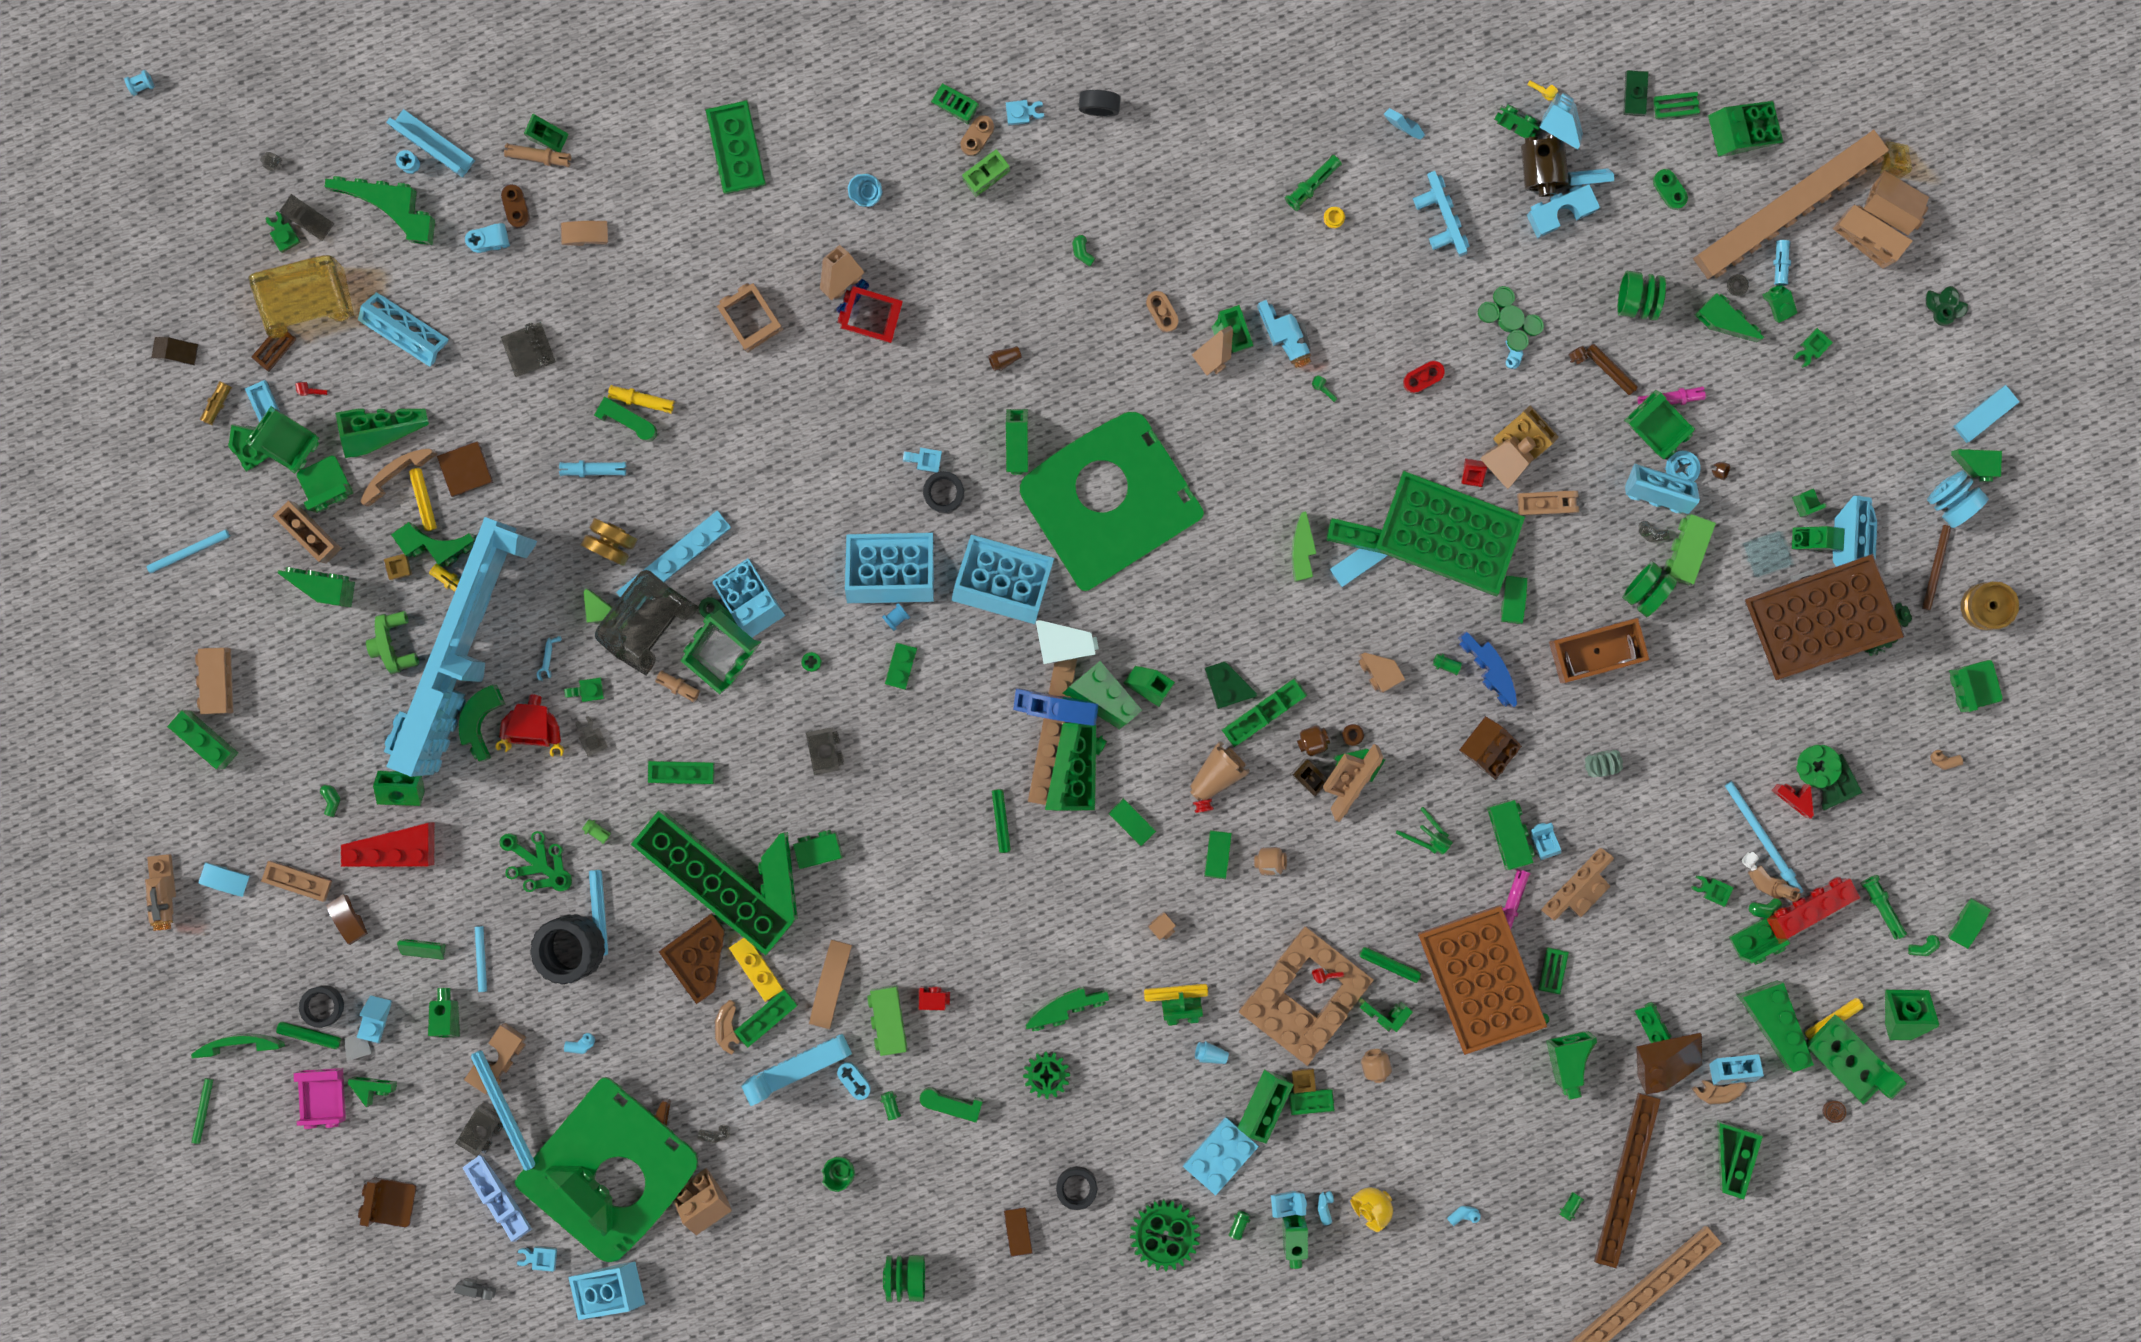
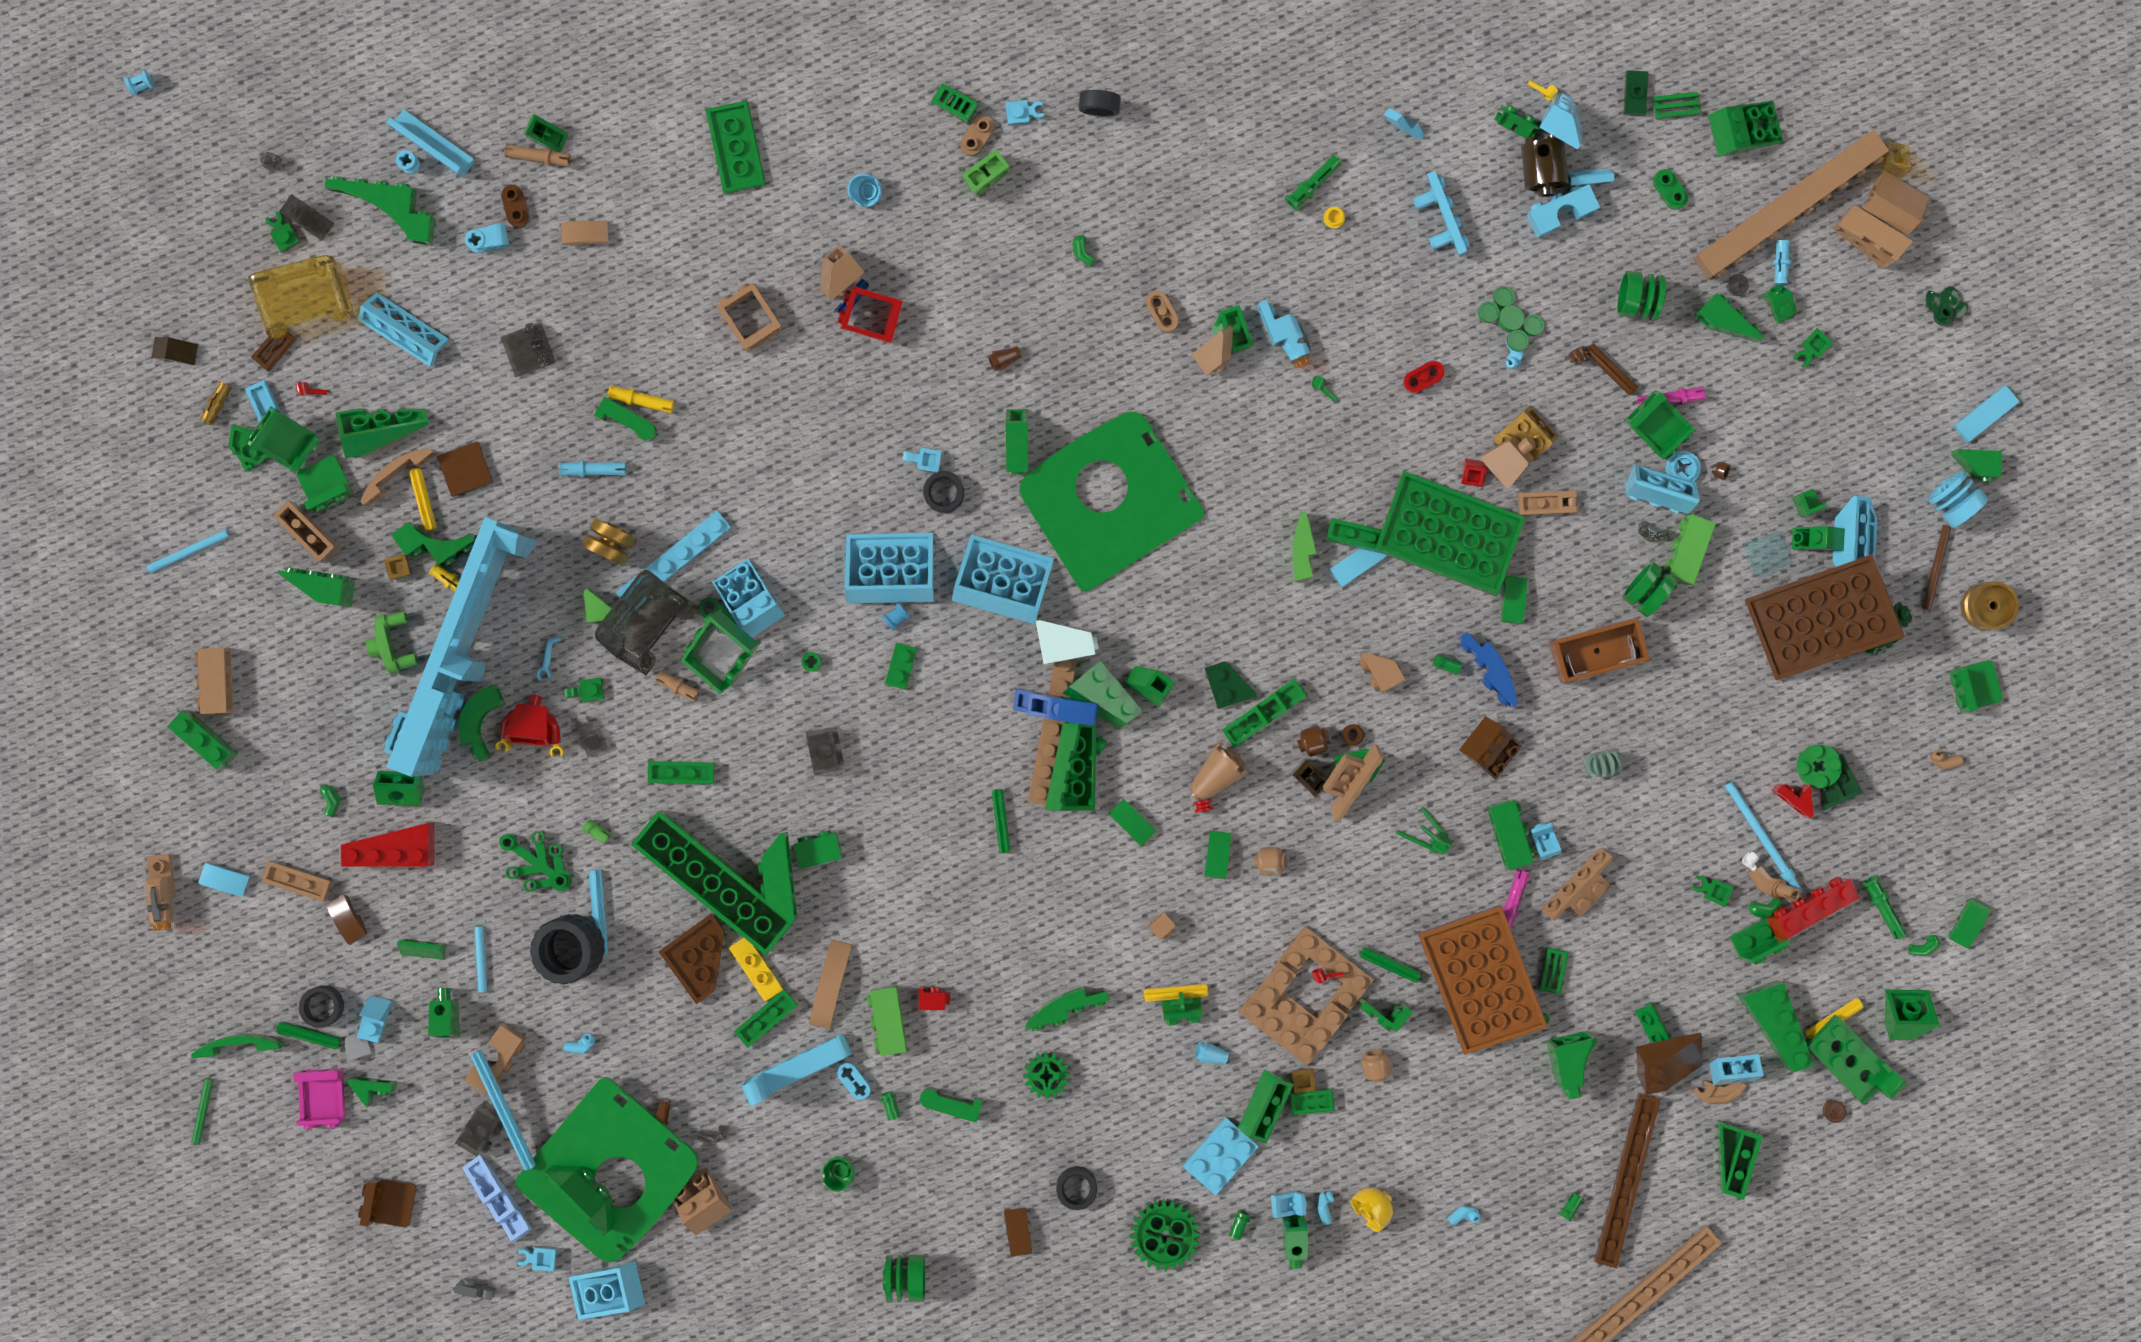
(723, 1027): medium nougat piece -> none

